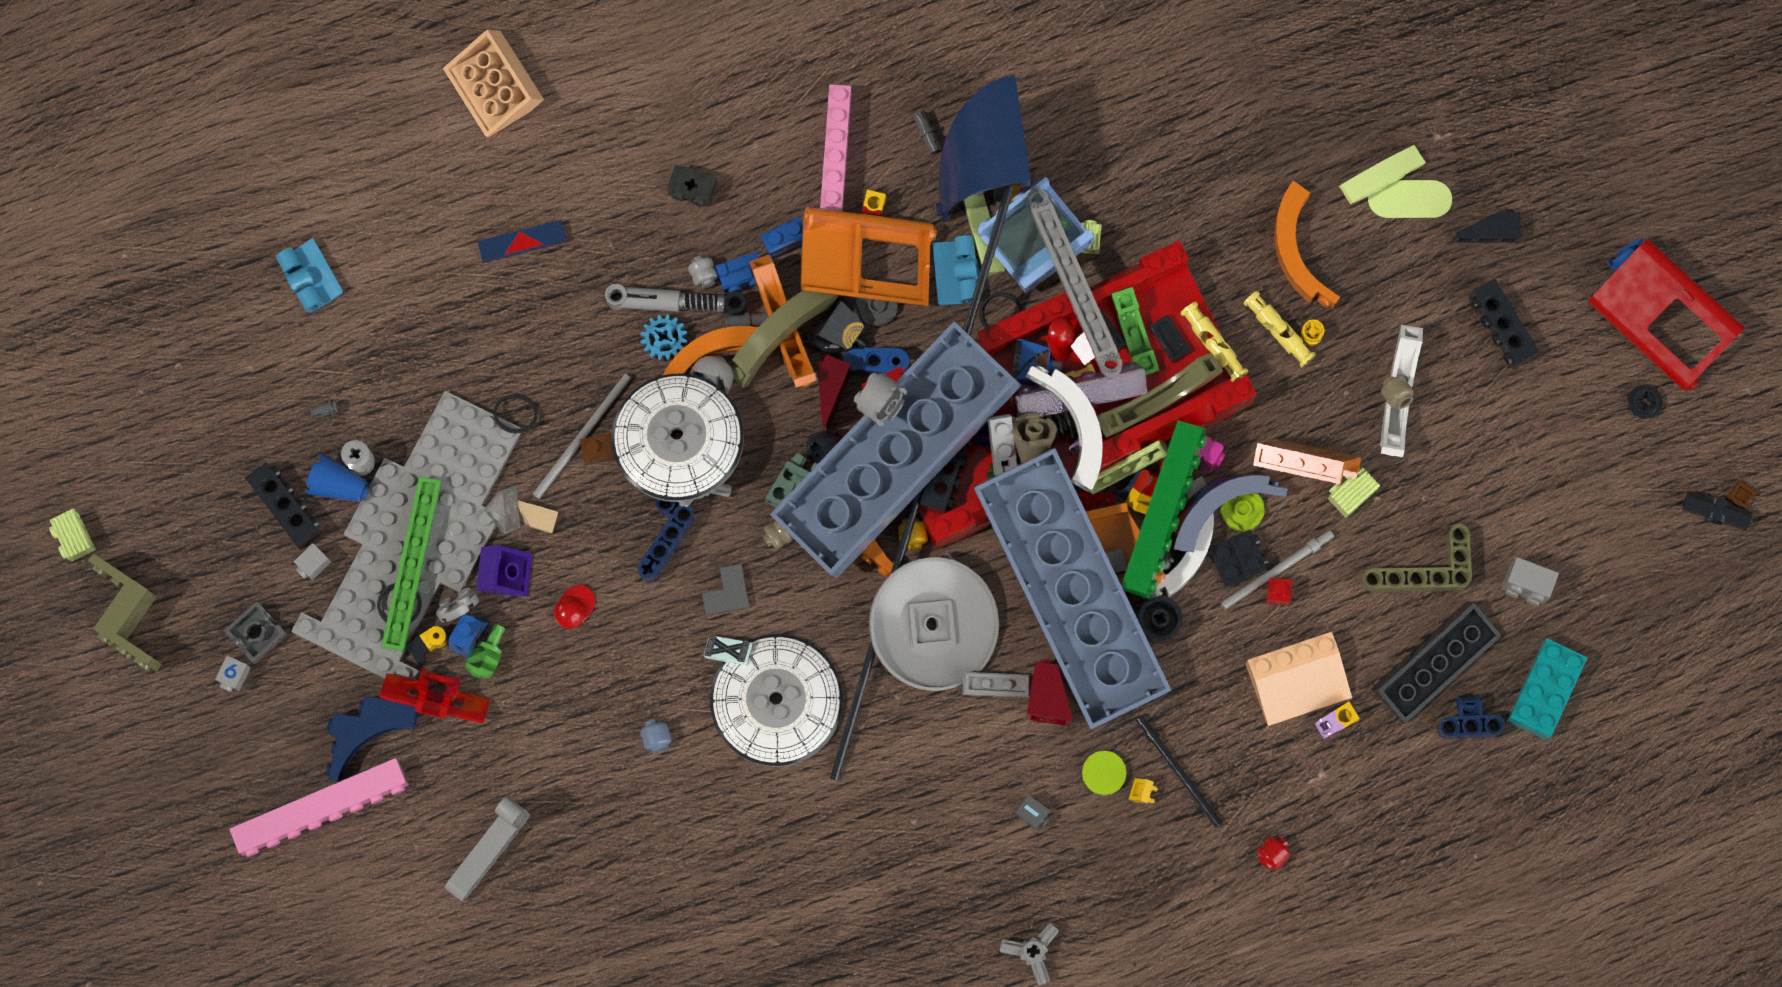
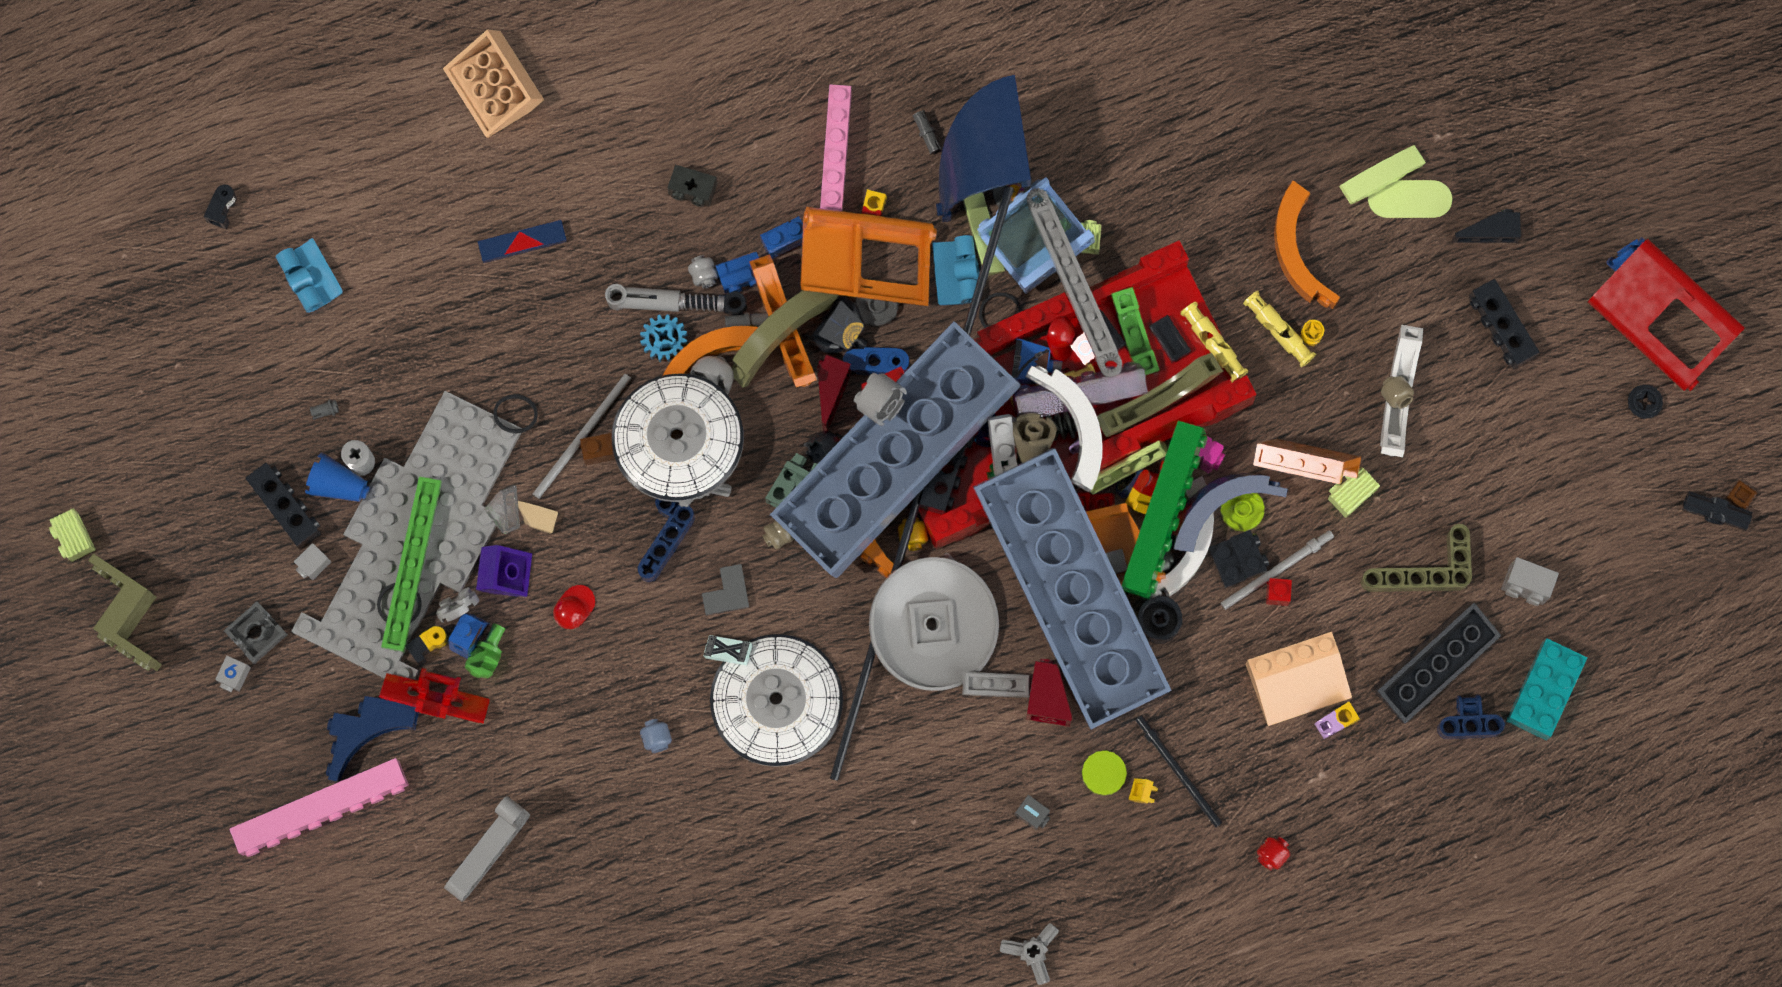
(218, 208): none -> black leg

